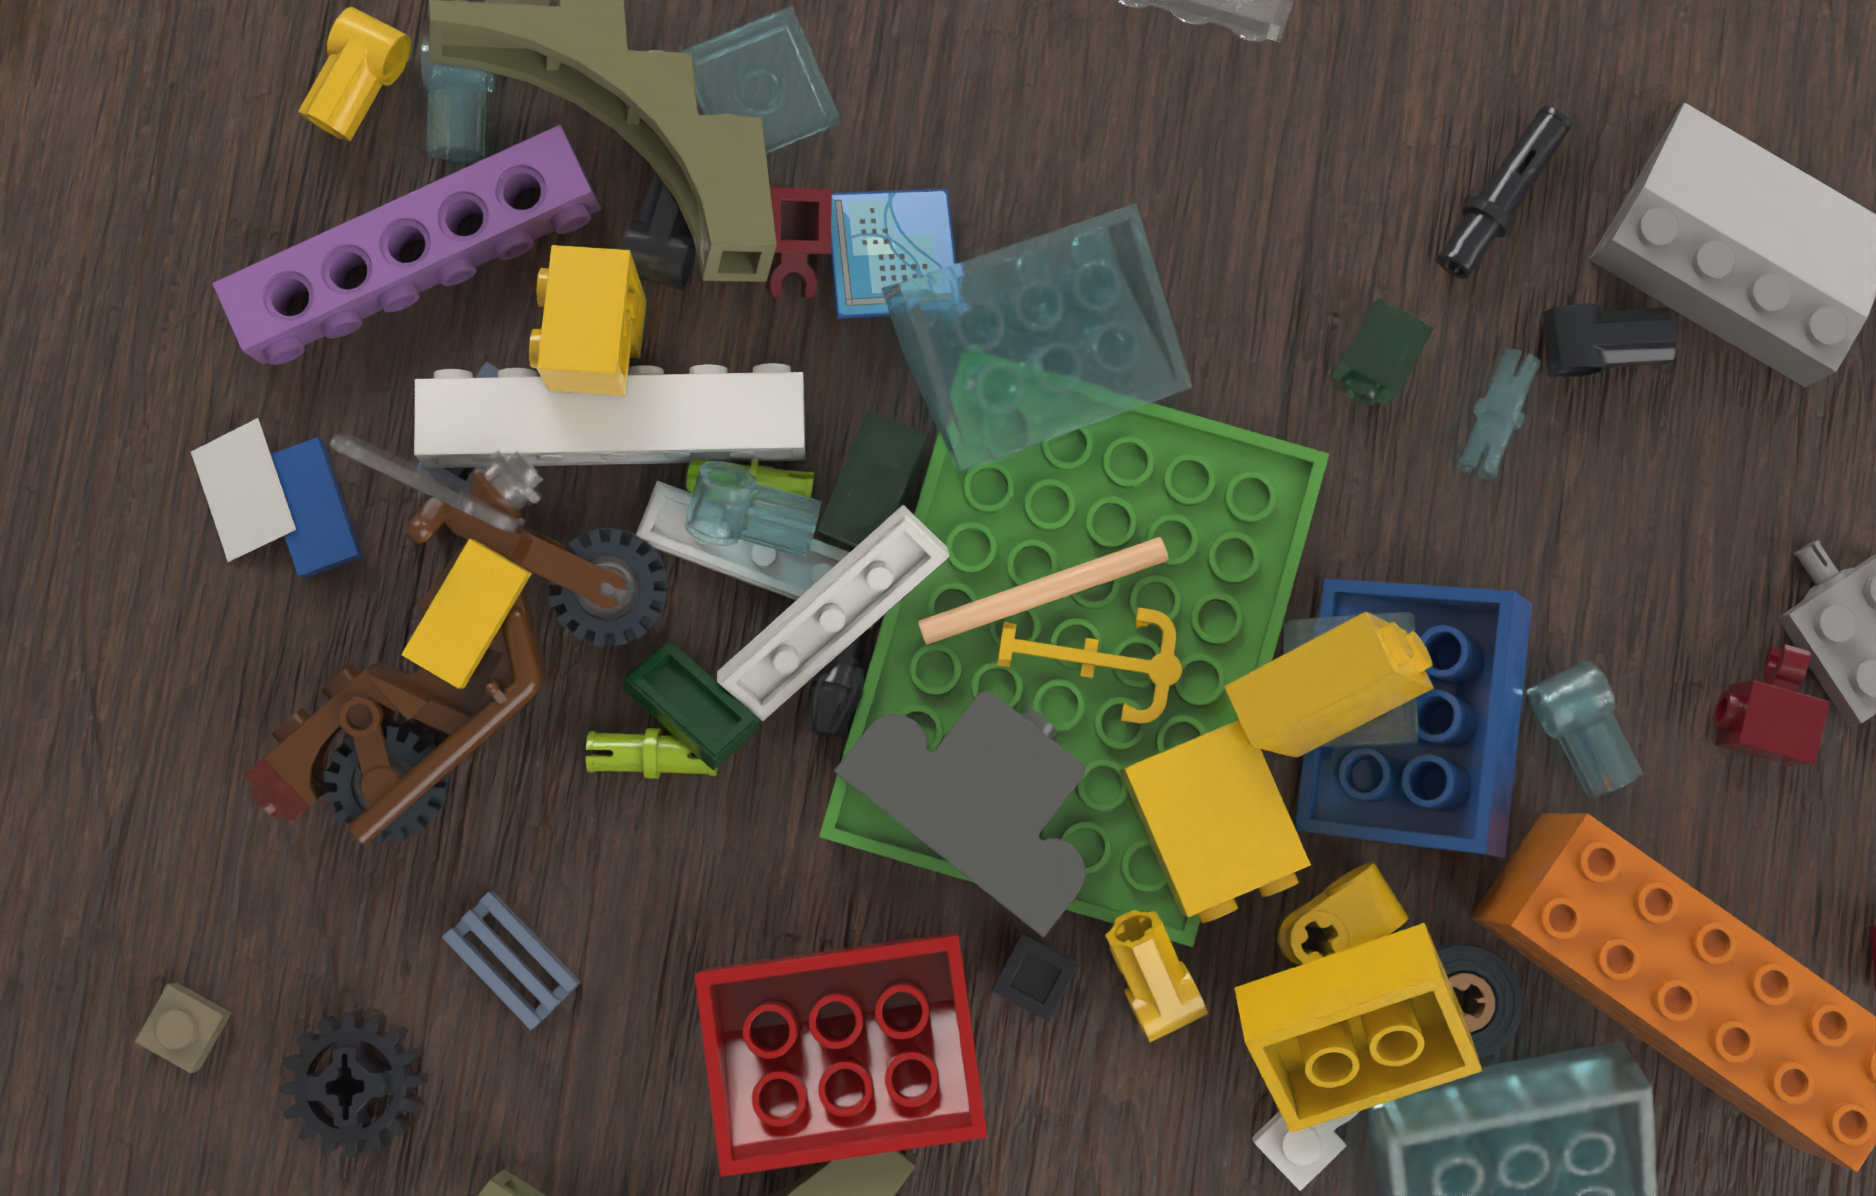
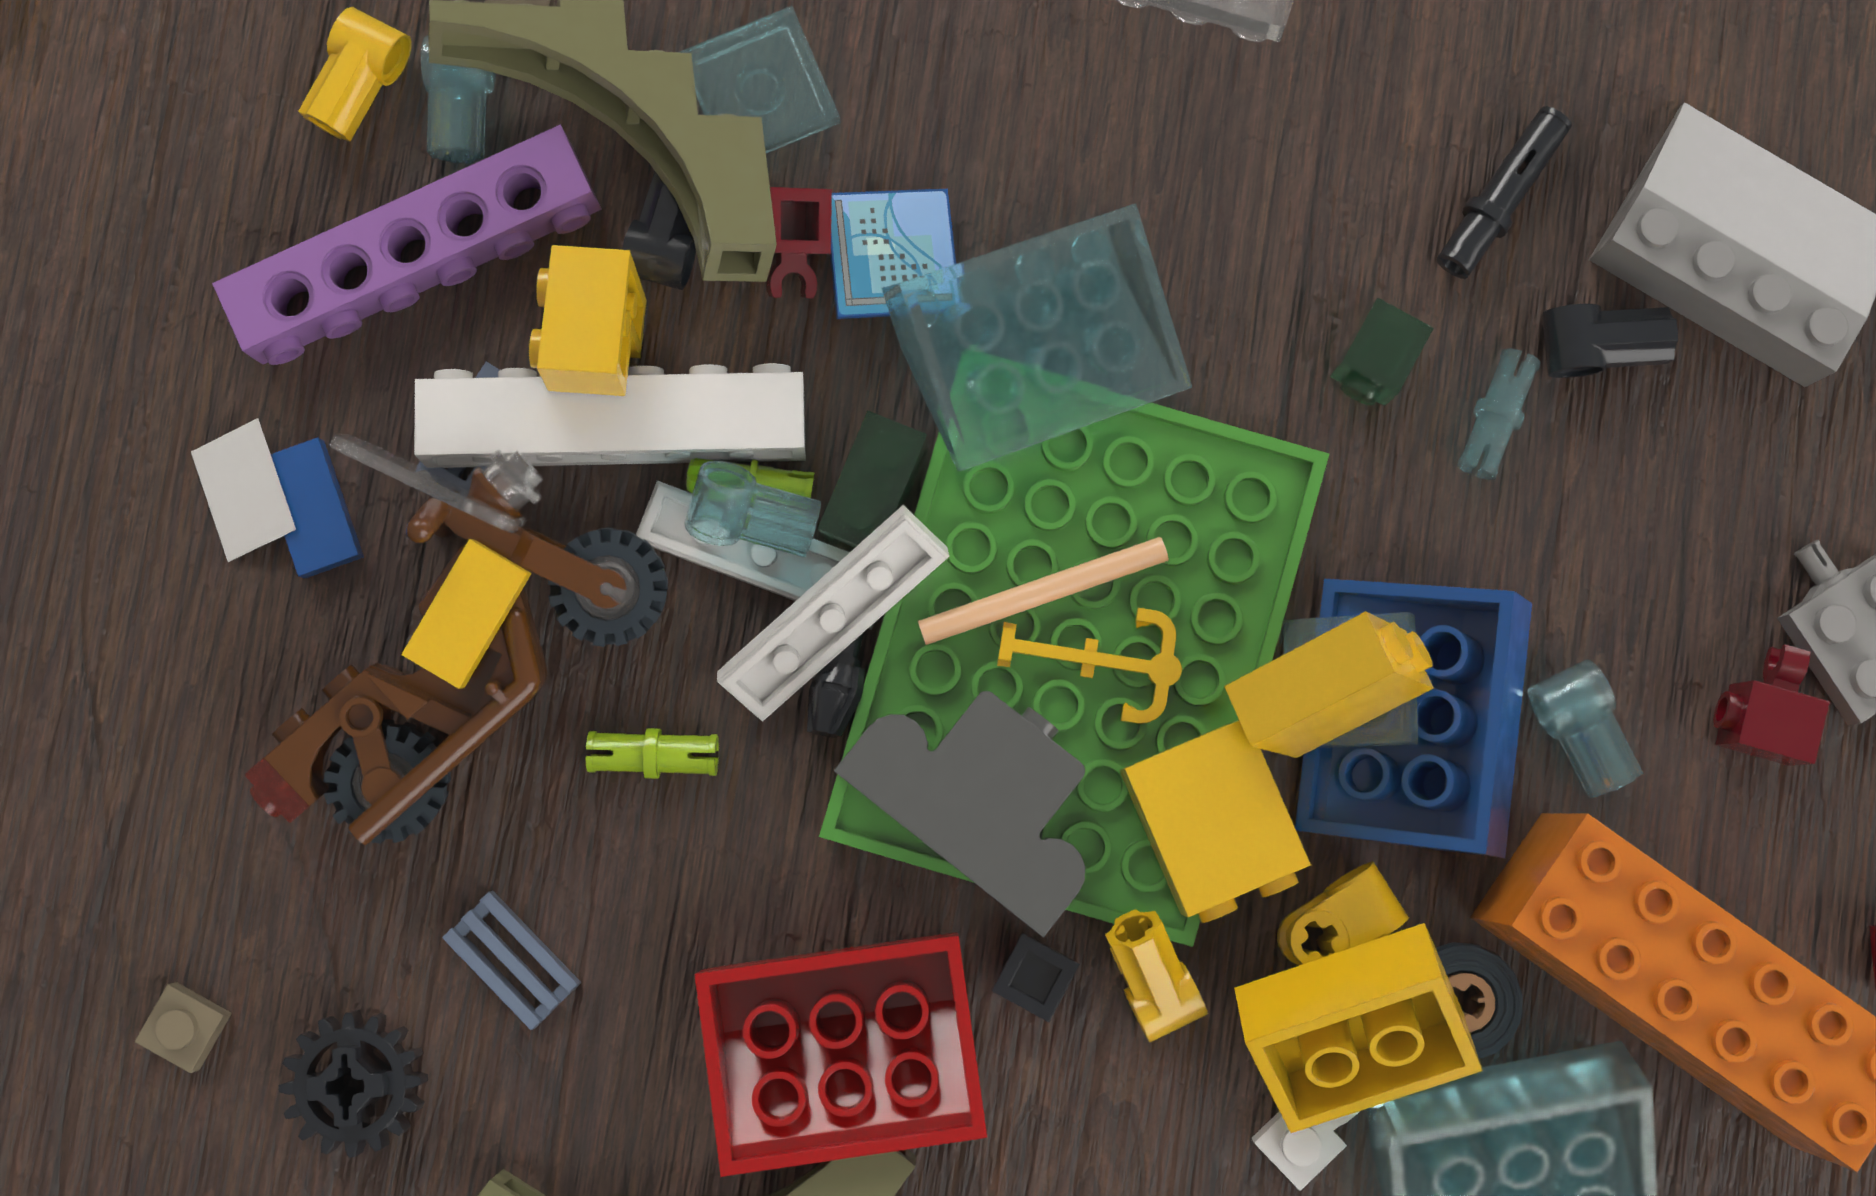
(691, 704): dark green tile -> none

